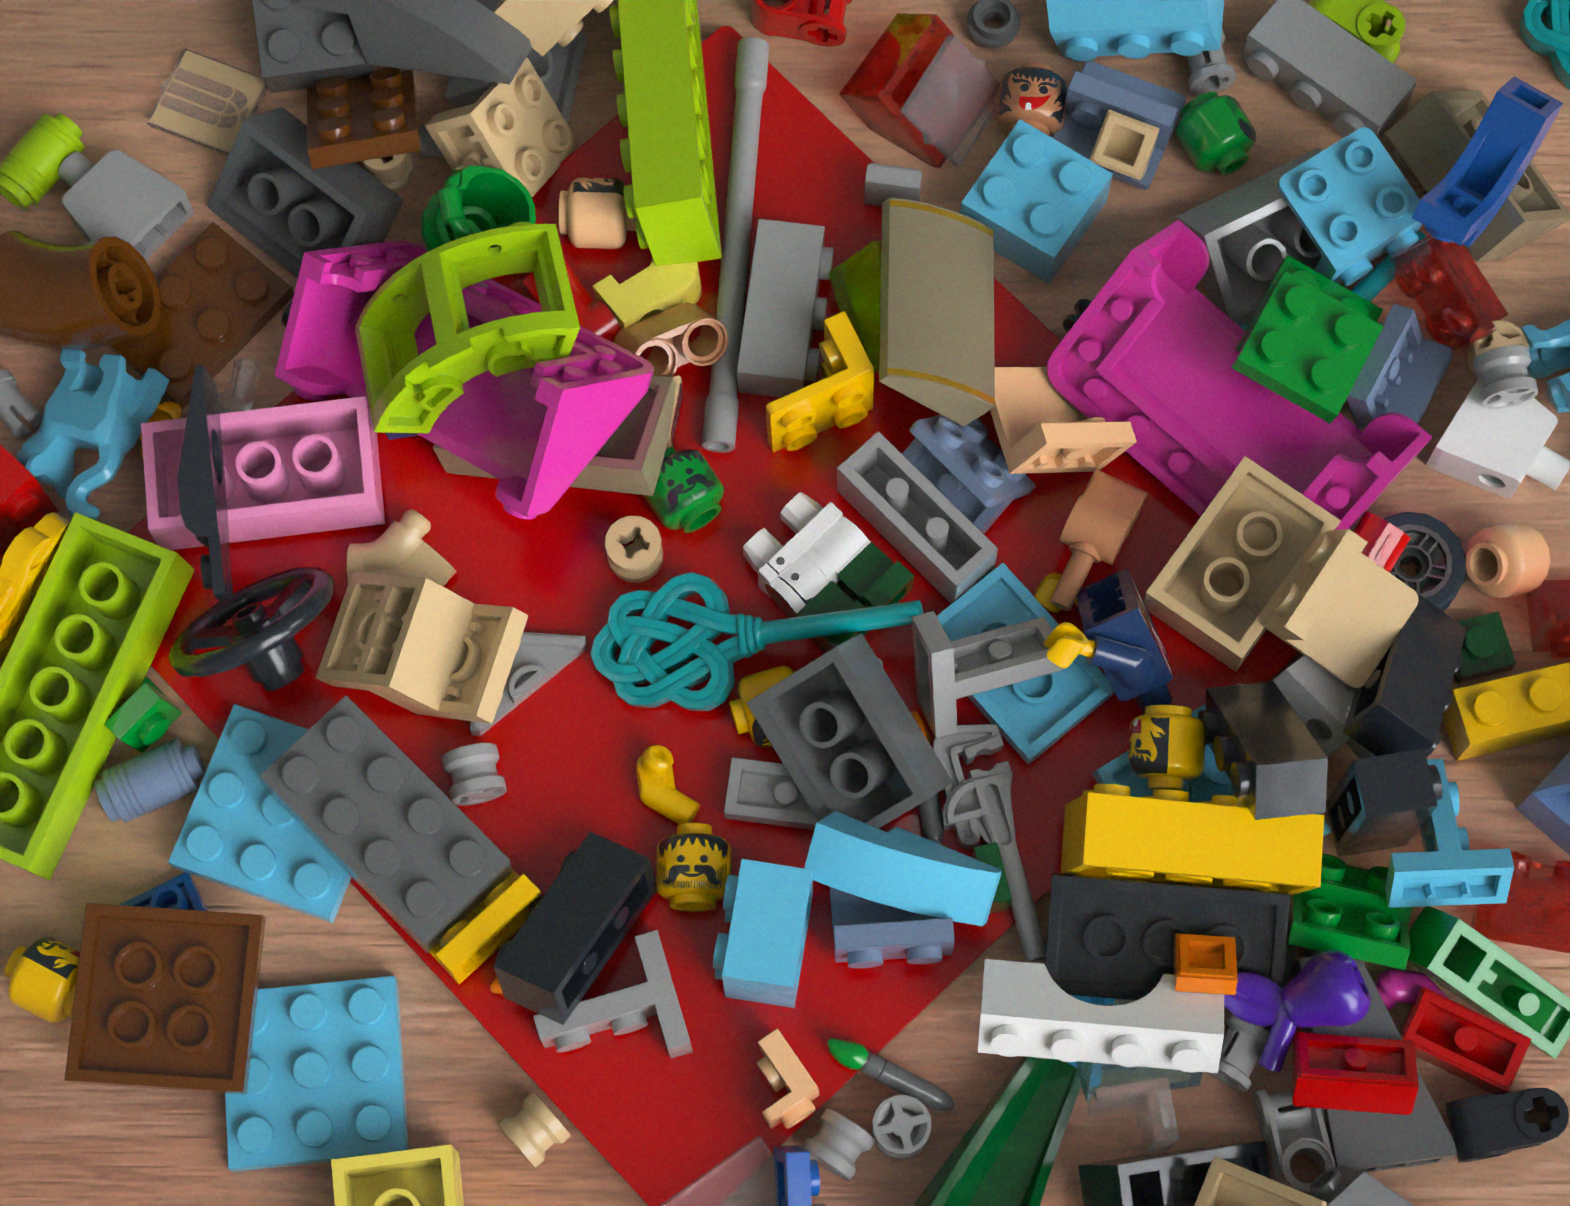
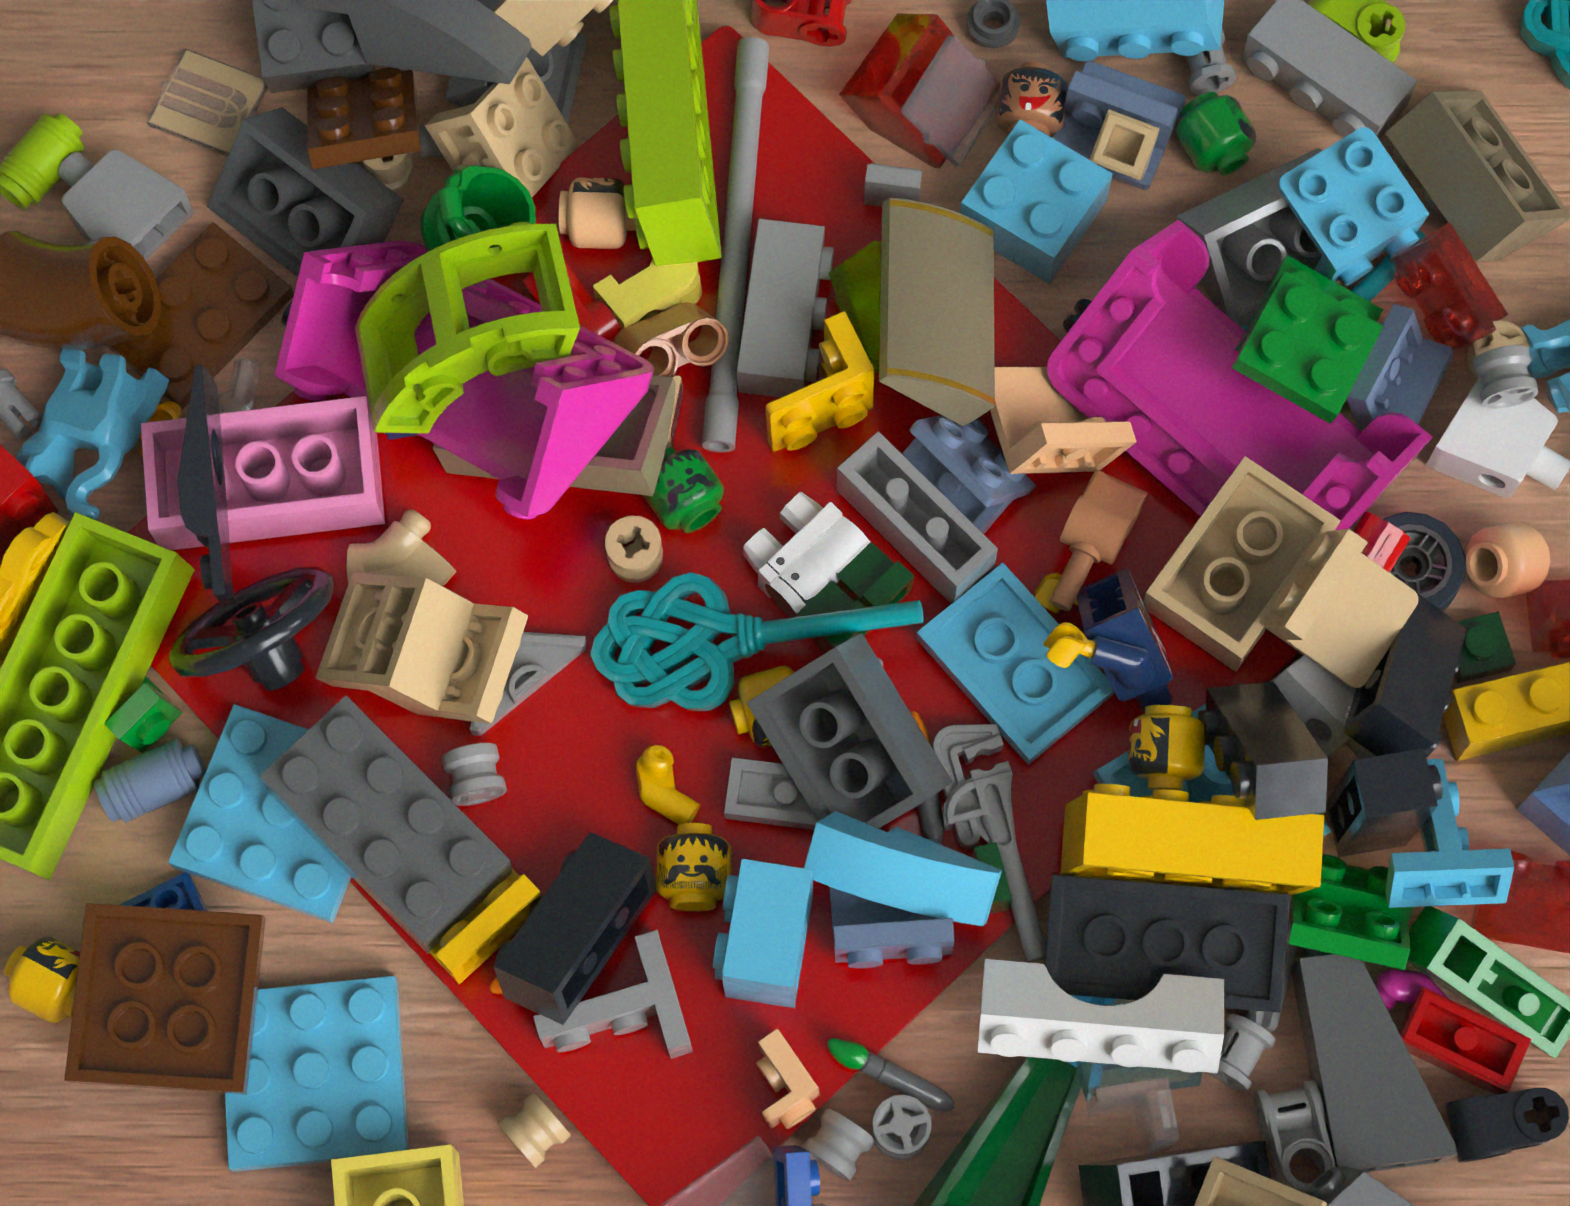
(973, 664): light grey bracket -> none
(1205, 964): orange tile -> none
(1322, 994): dark purple piece -> none
(1354, 1073): red slope -> none
(1490, 165): blue arch -> none

